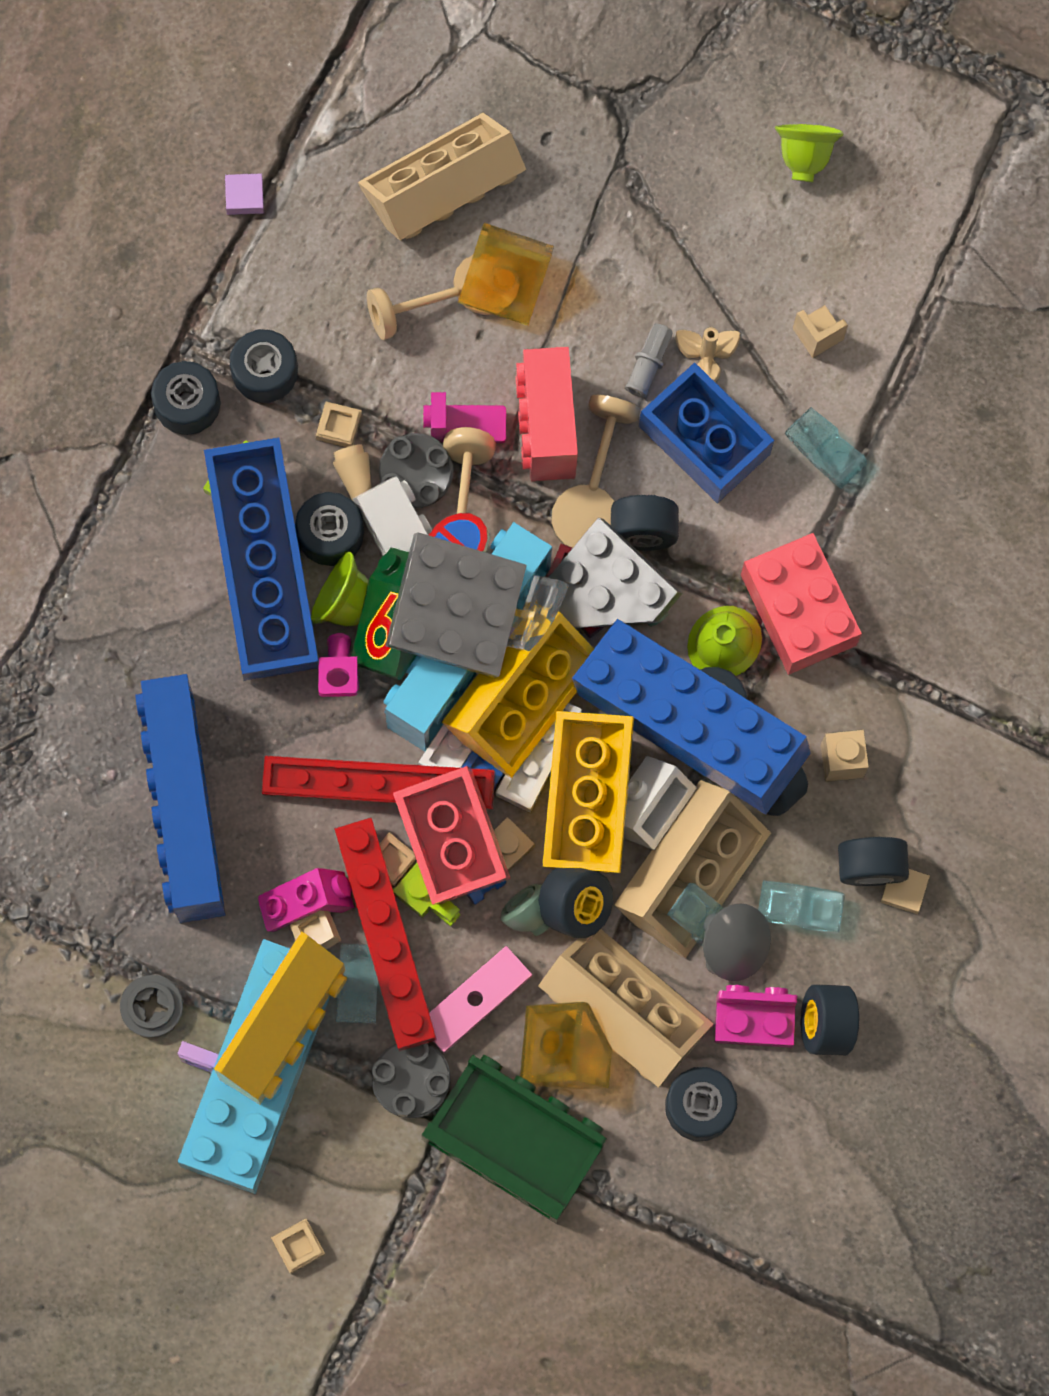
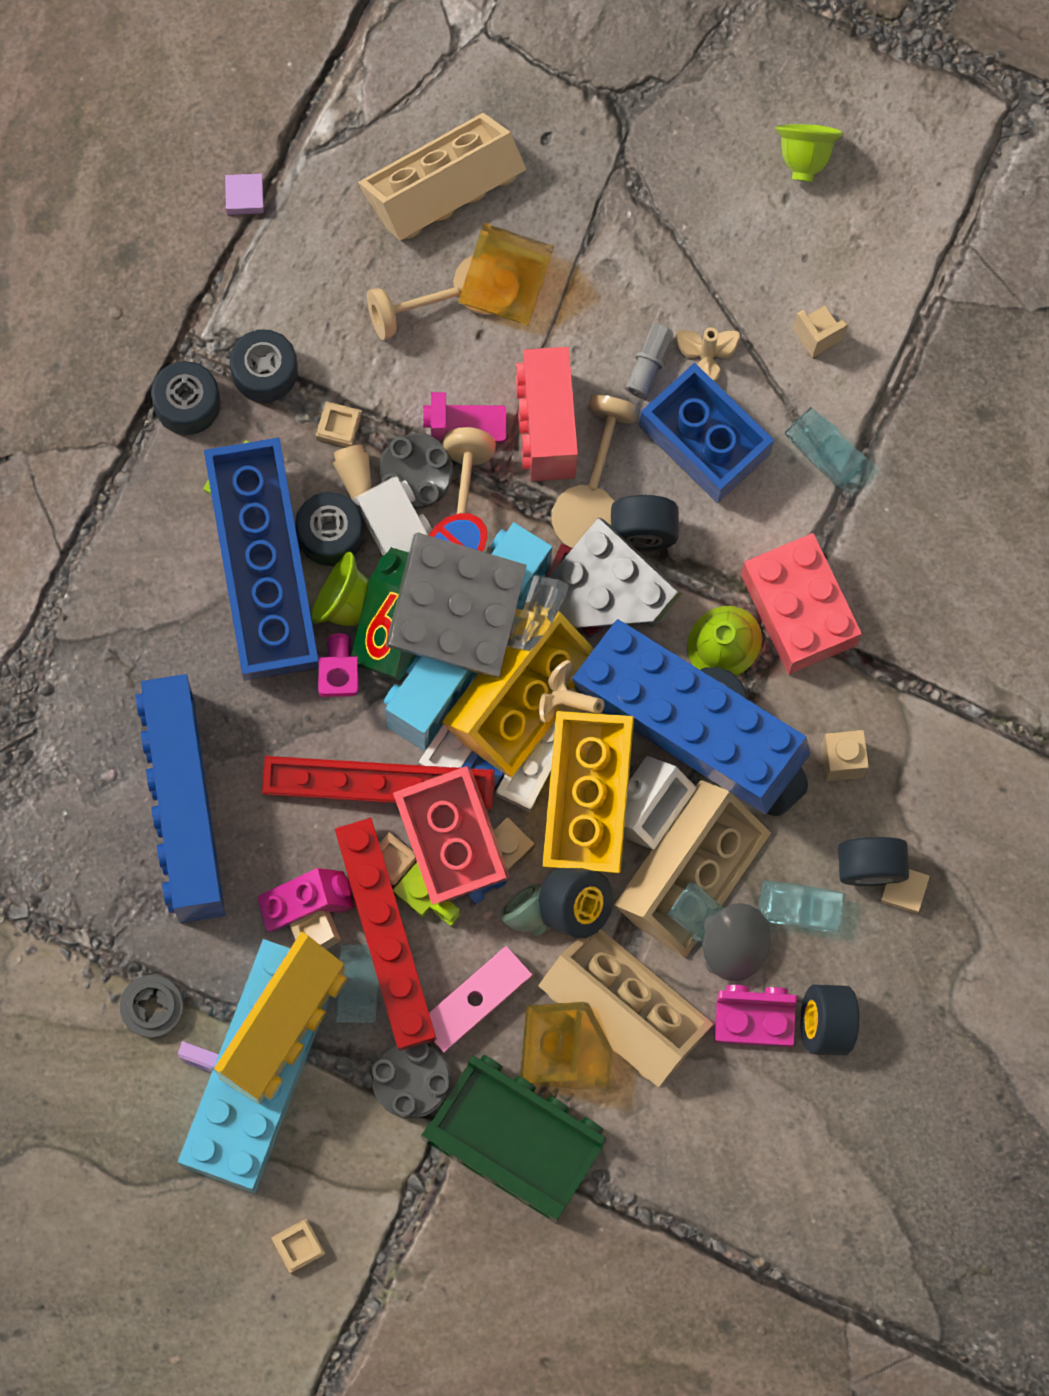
(567, 699): none -> tan plant
(690, 1113): black wheel -> none

